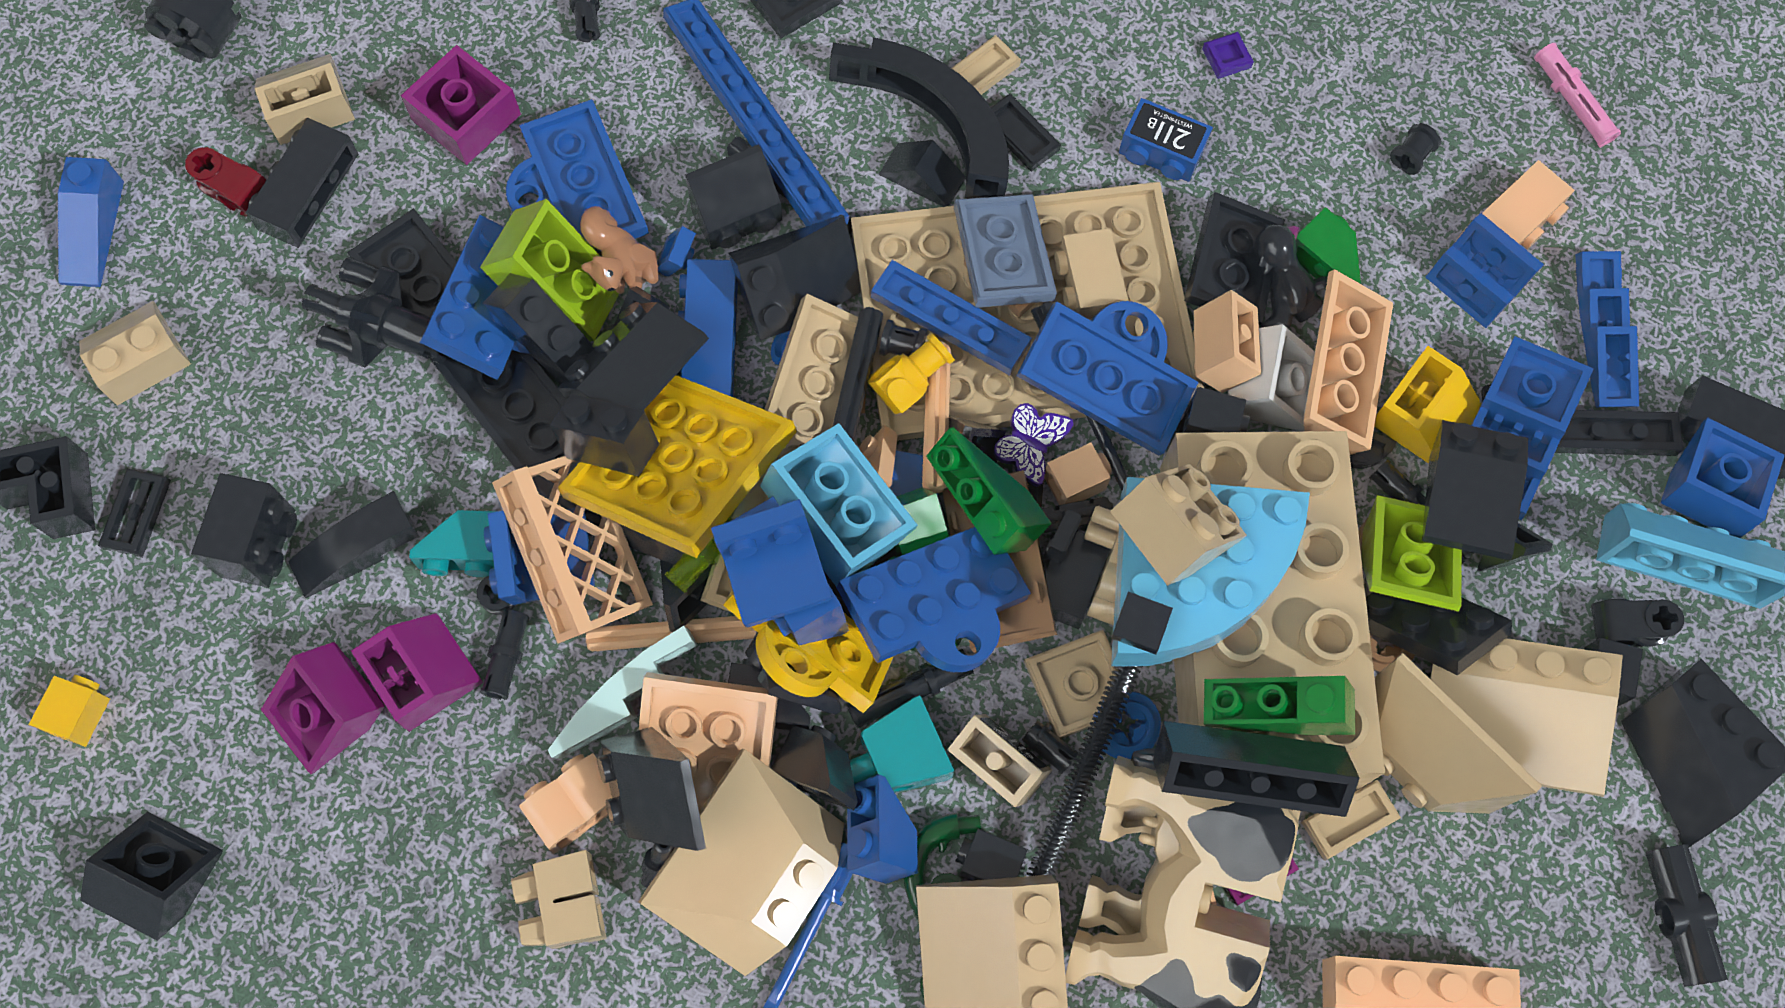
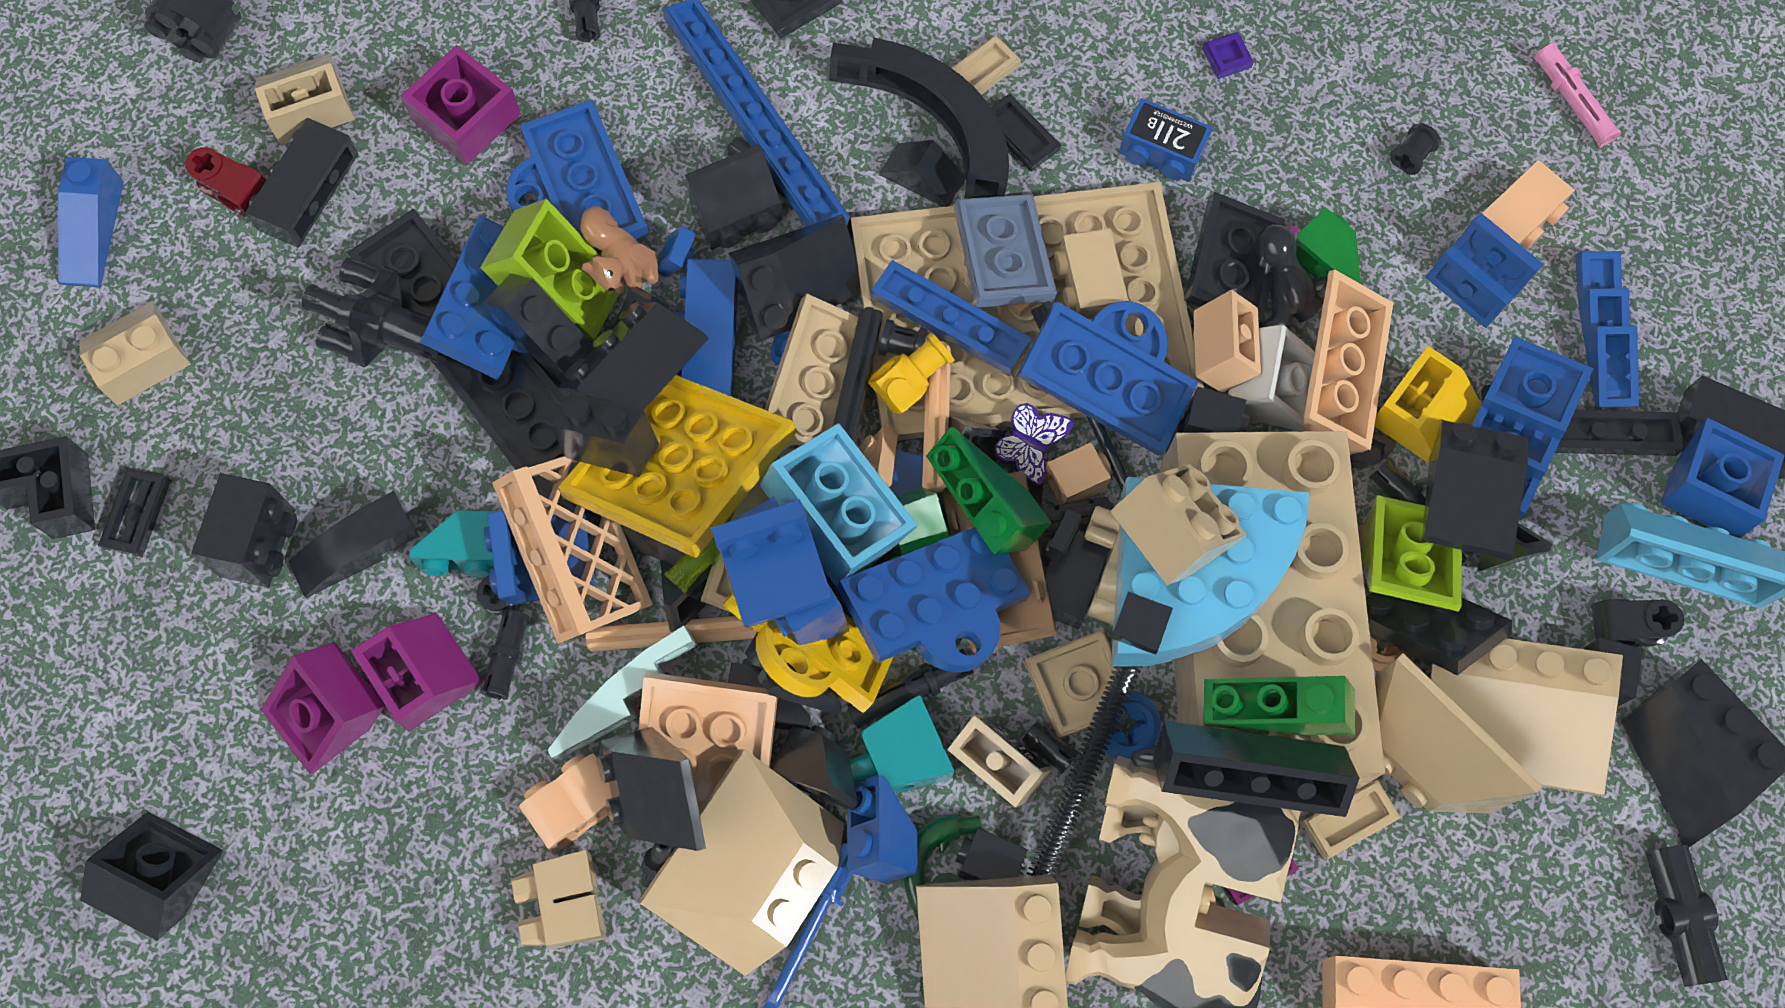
(70, 709): yellow brick -> none

